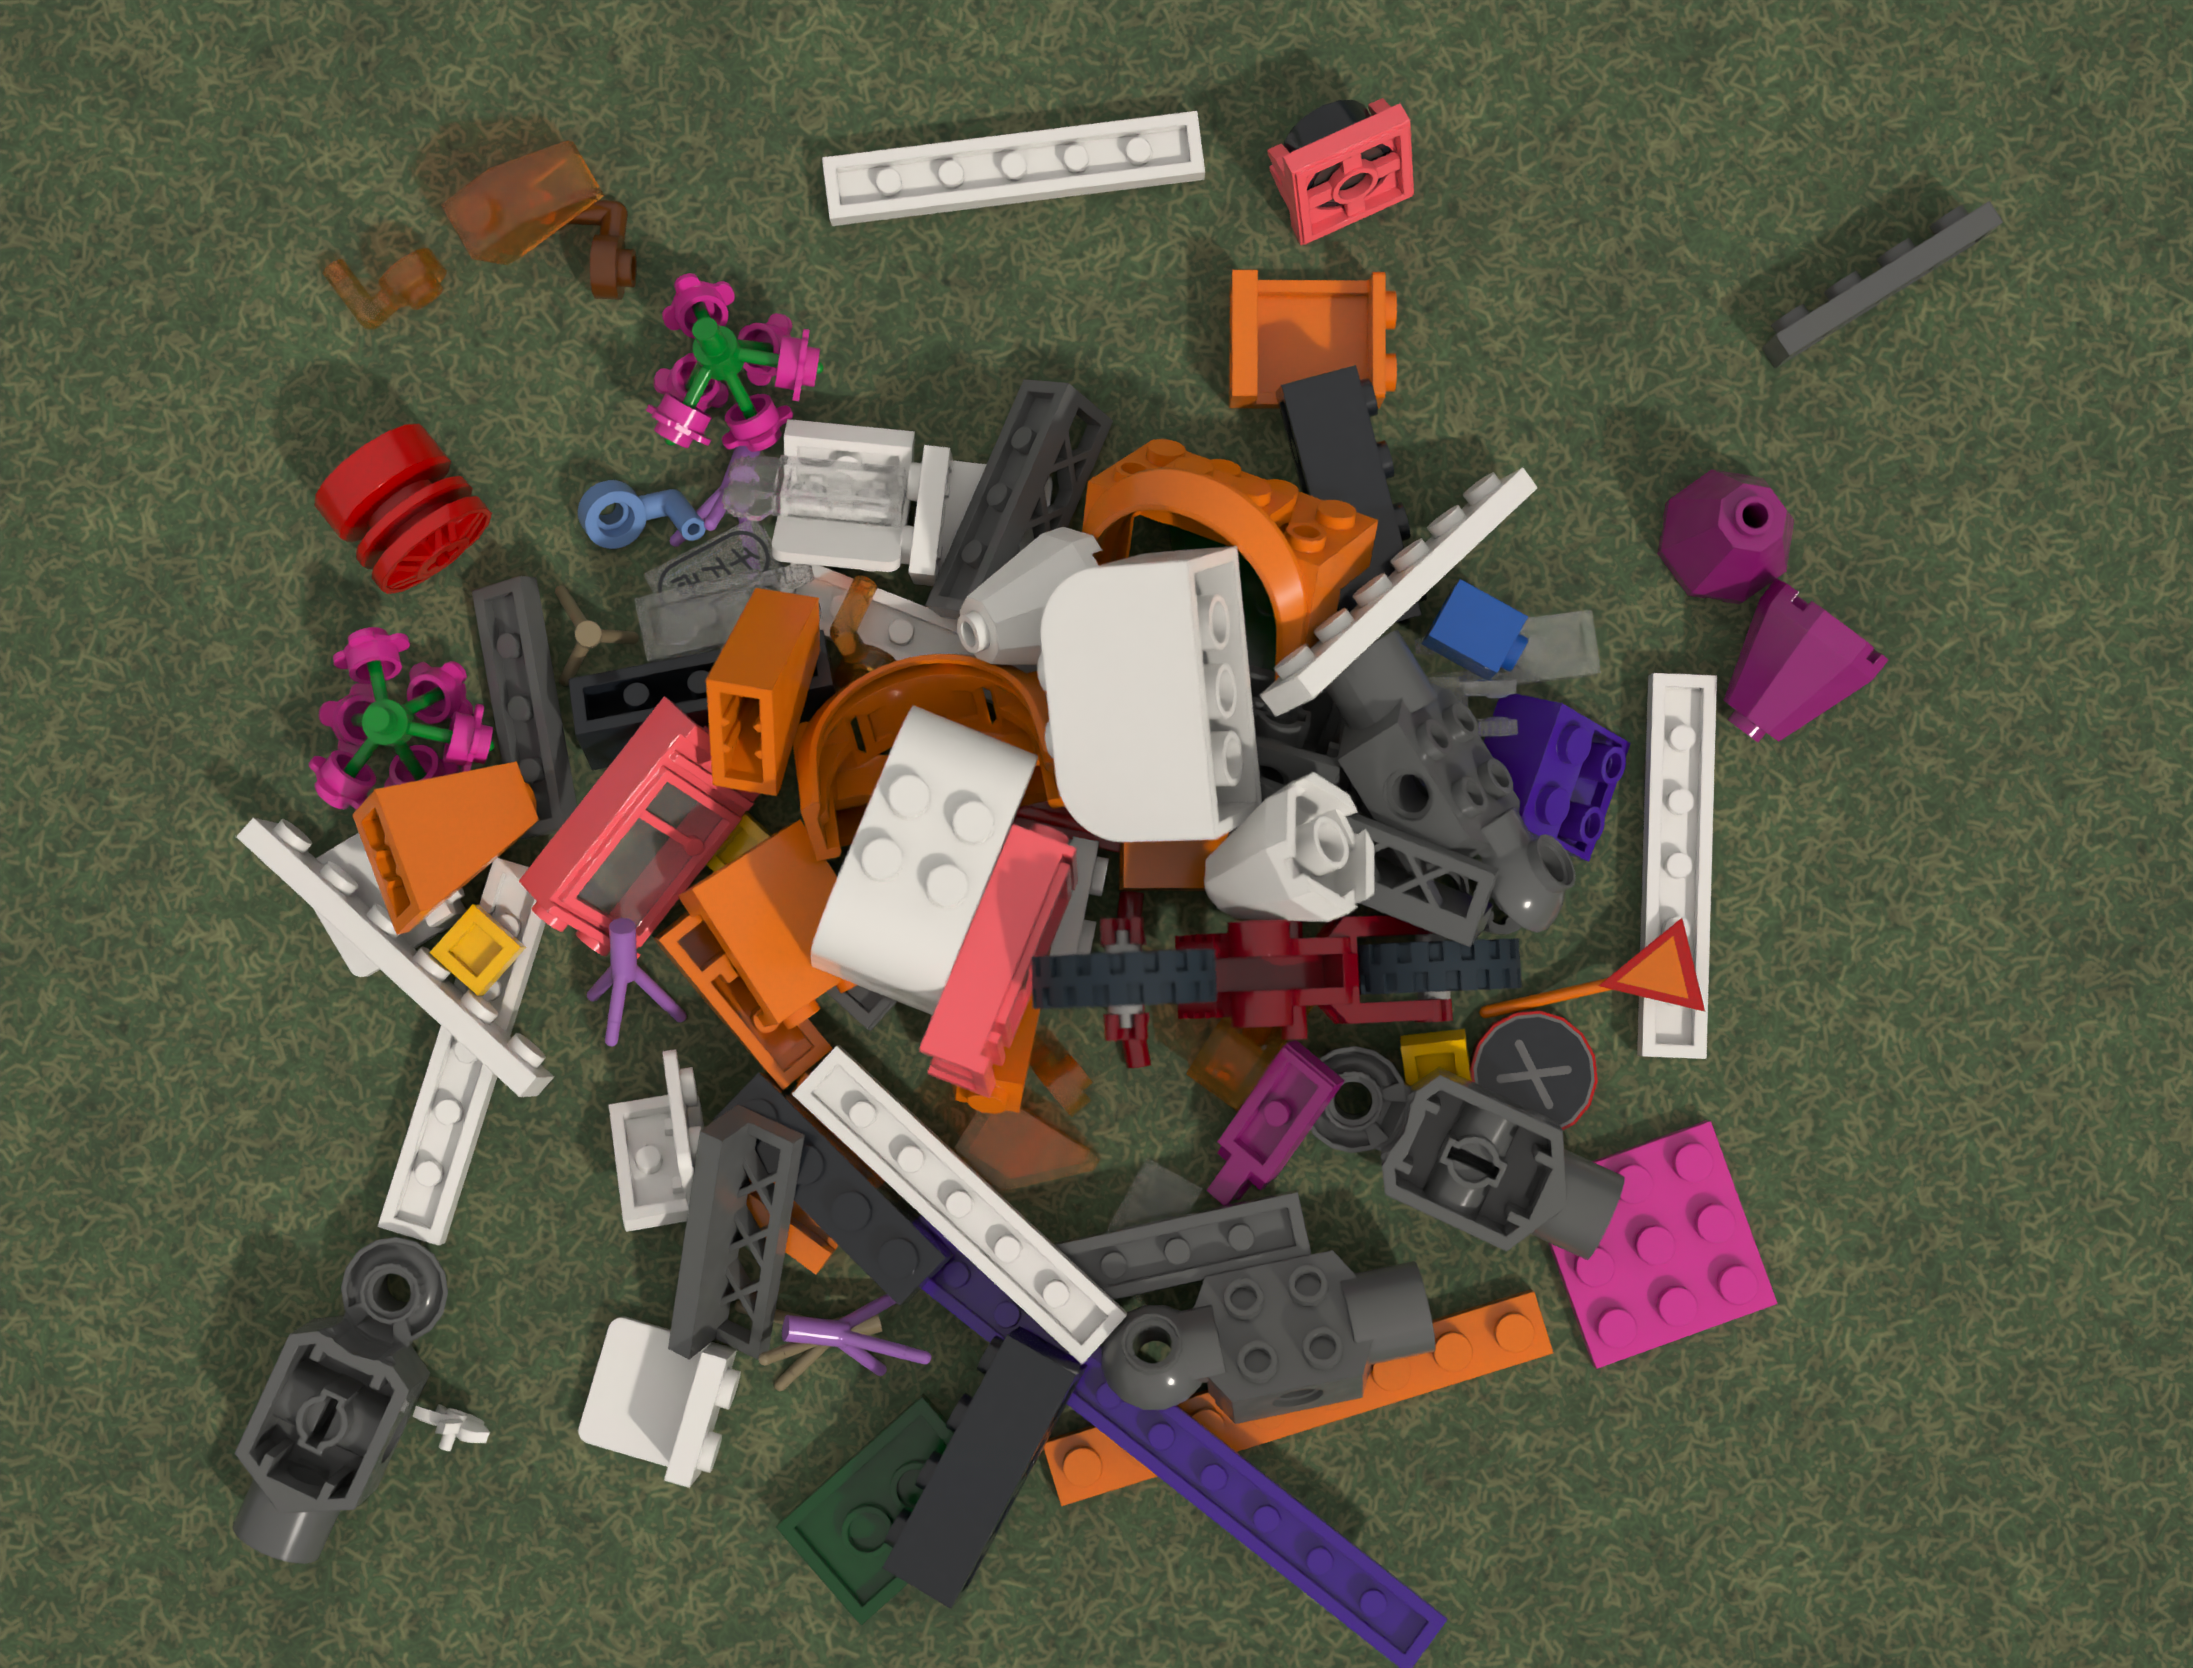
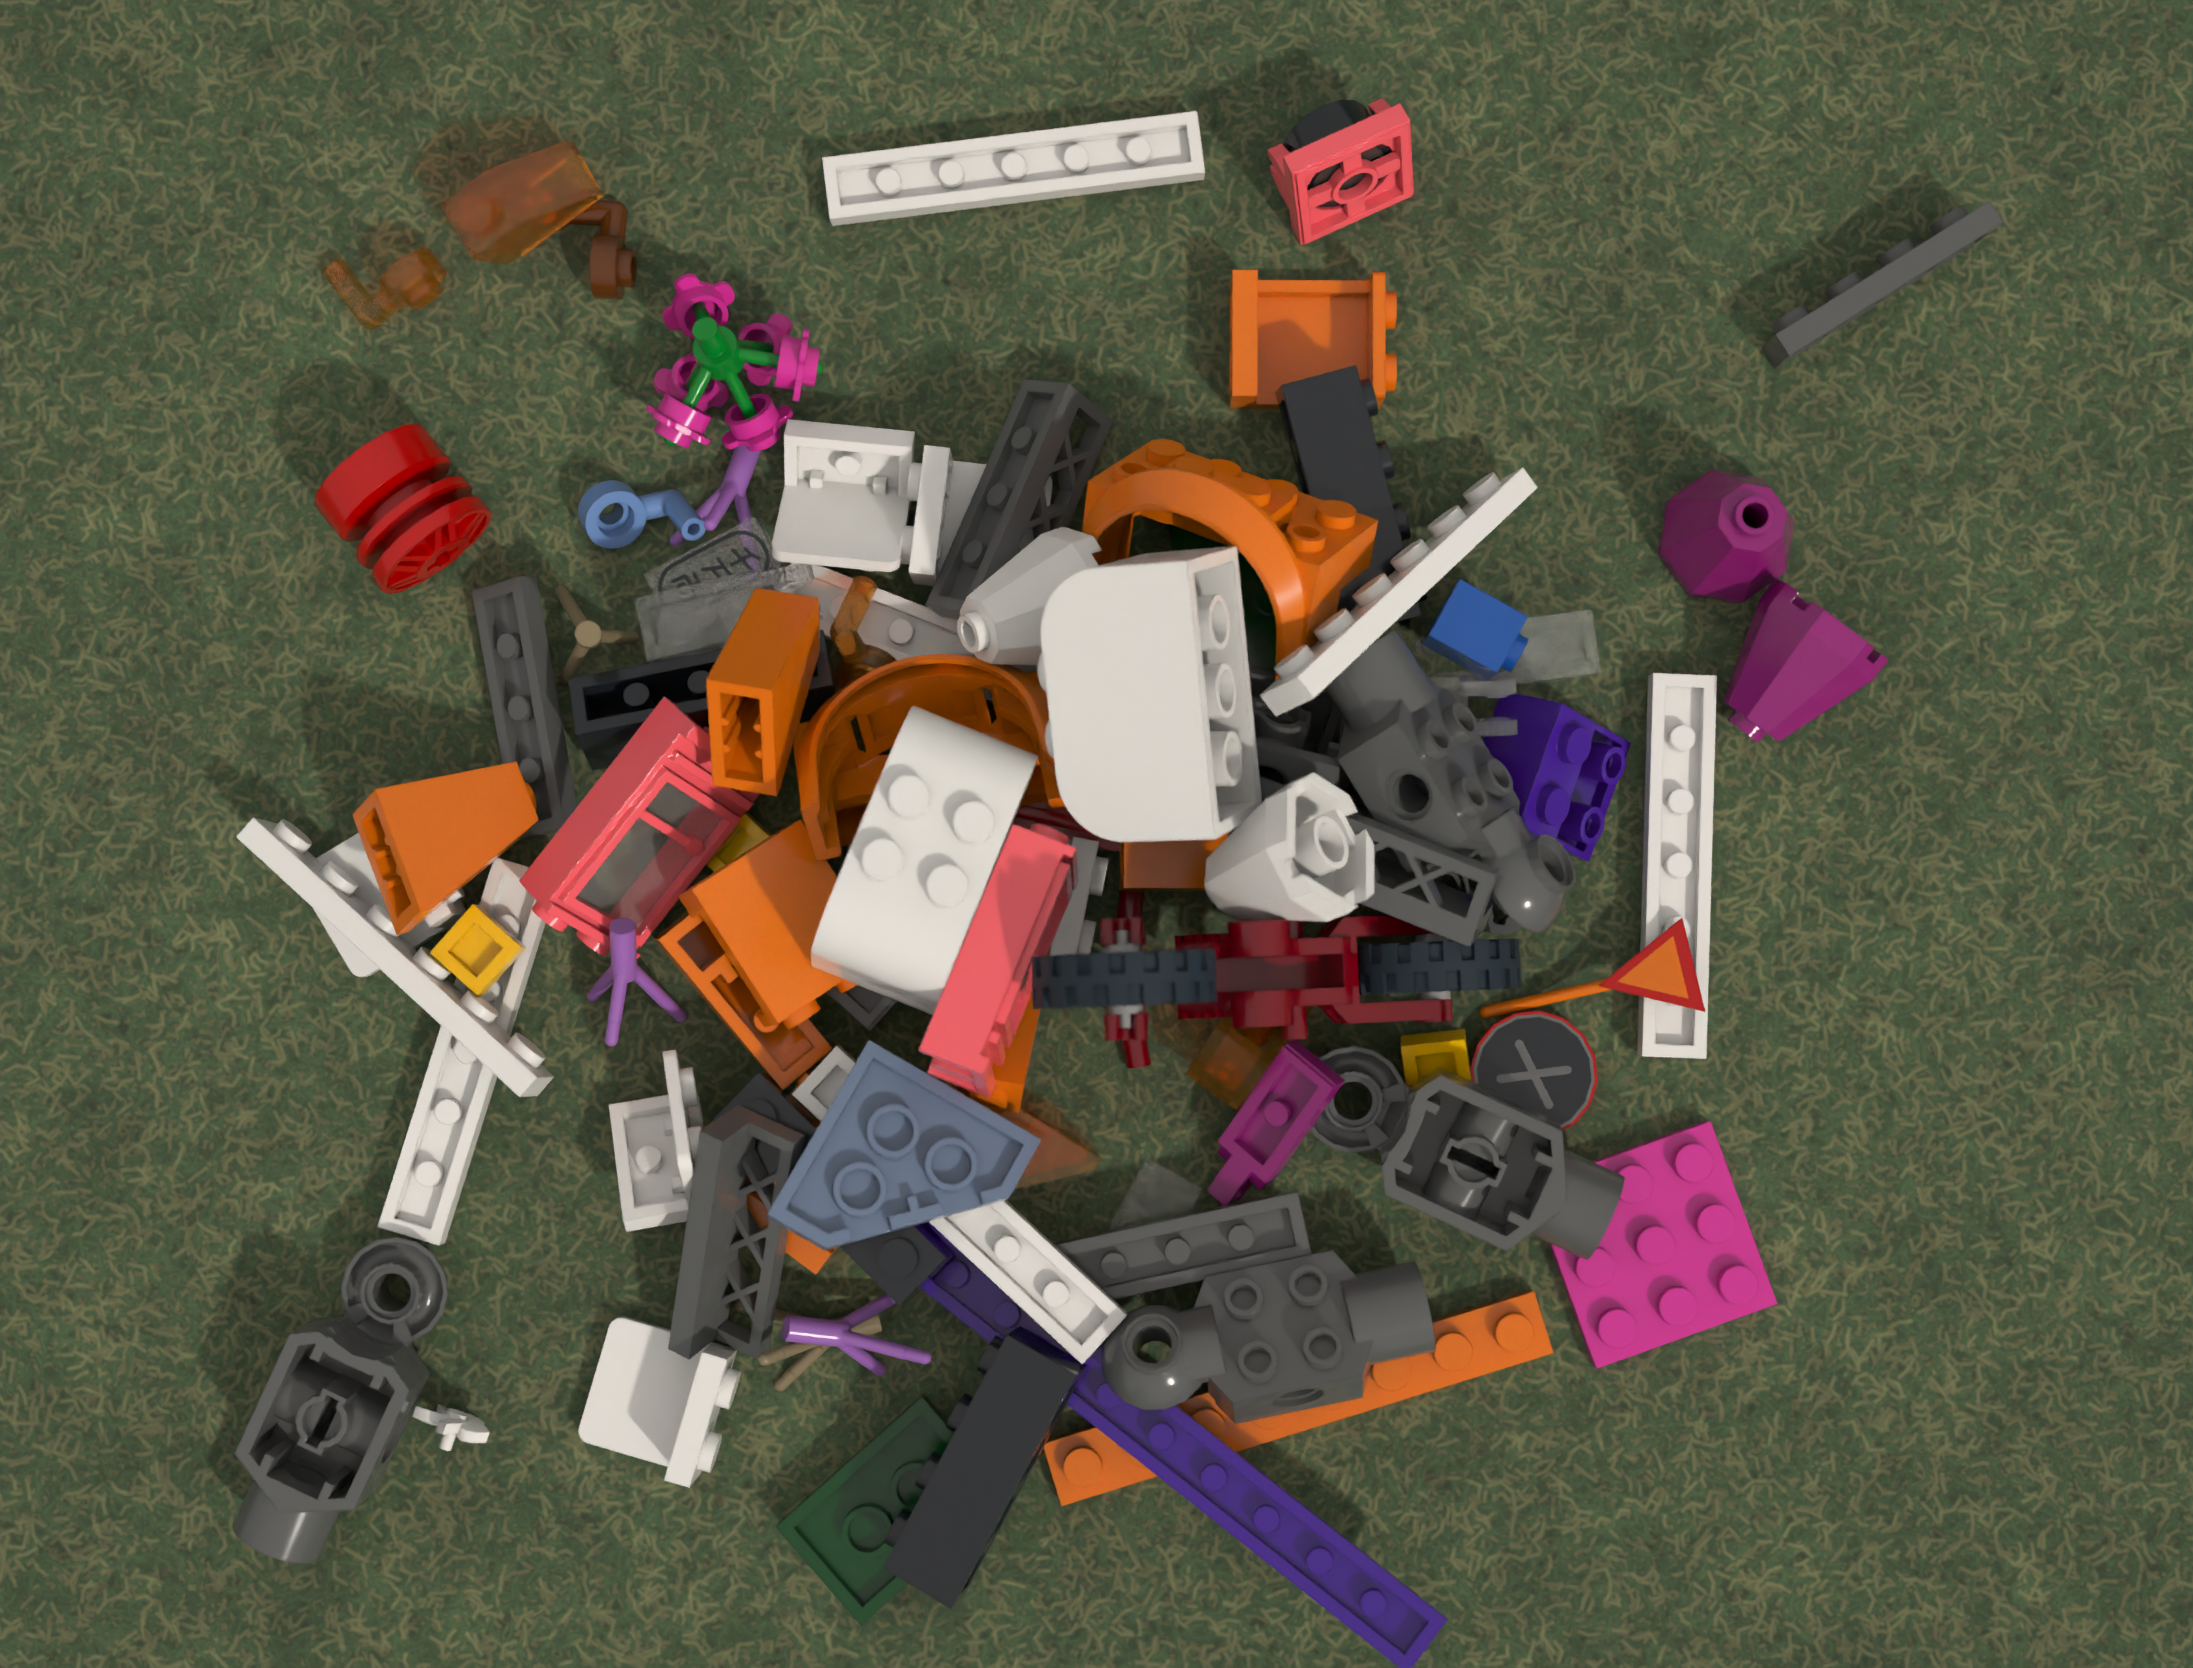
(371, 719): dark pink plant -> none
(816, 490): clear hinge -> none
(898, 1156): none -> sand blue plate
(1061, 1077): clear orange plate -> none

